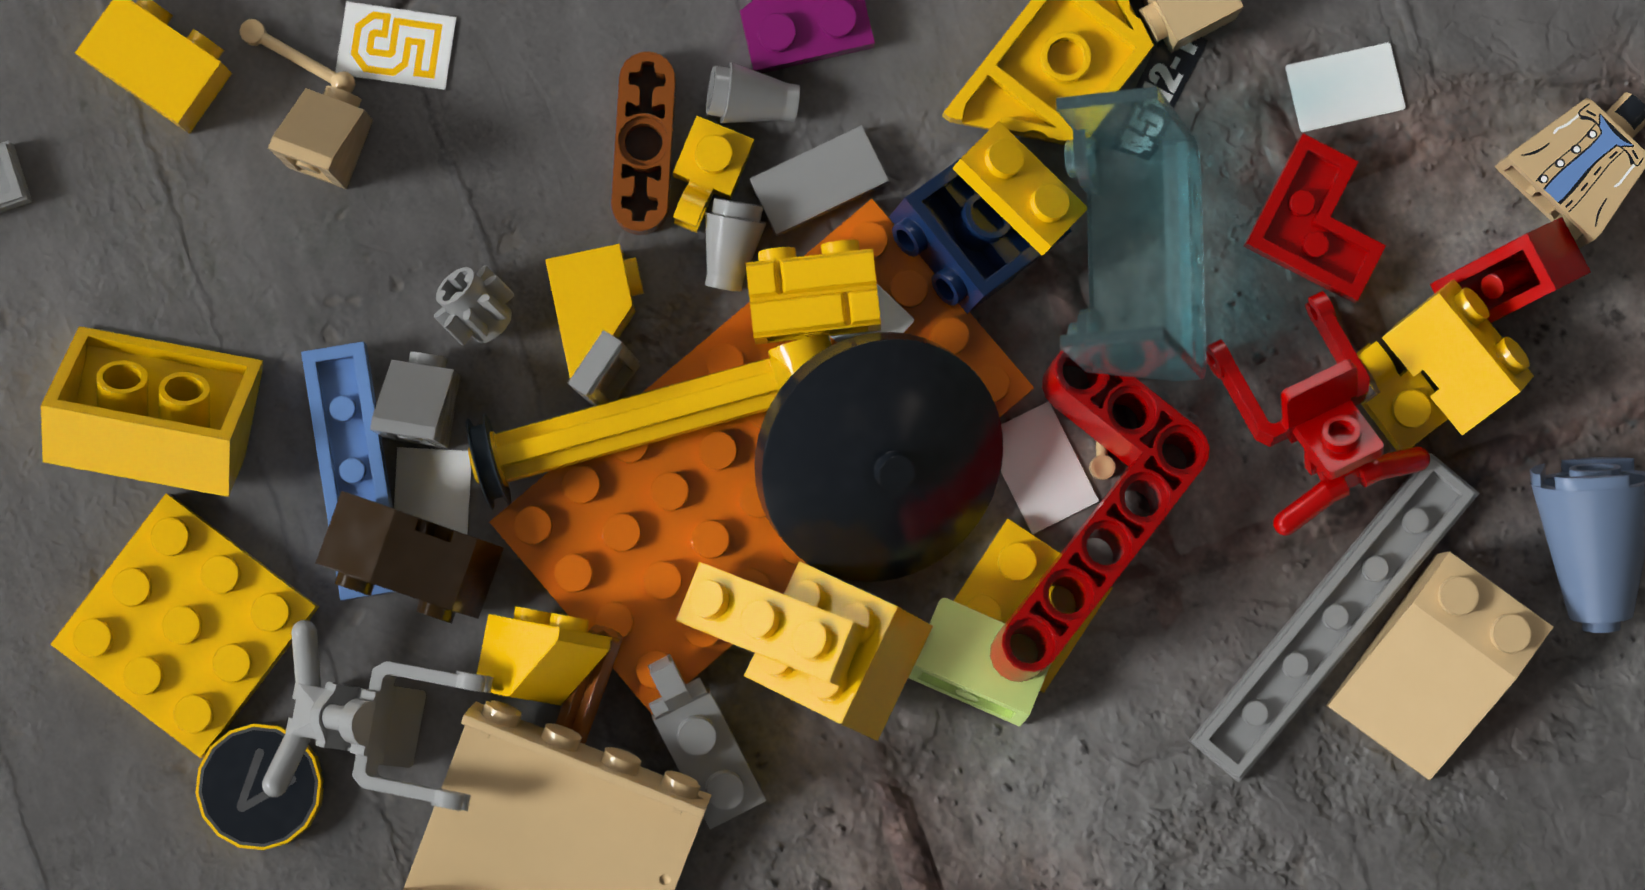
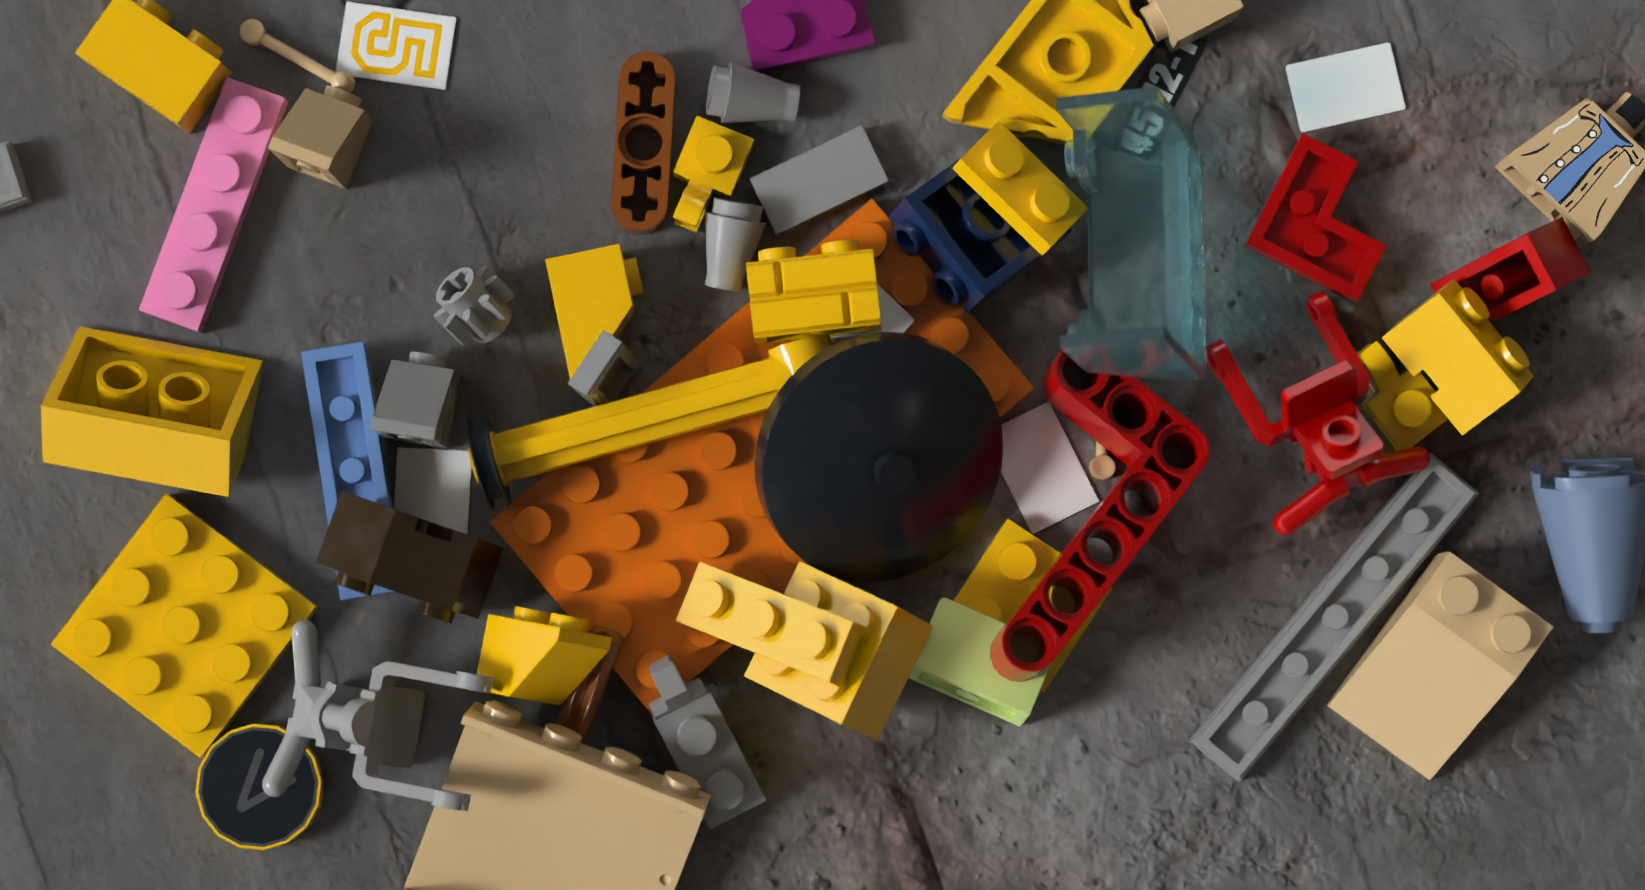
(213, 205): none -> bright pink plate

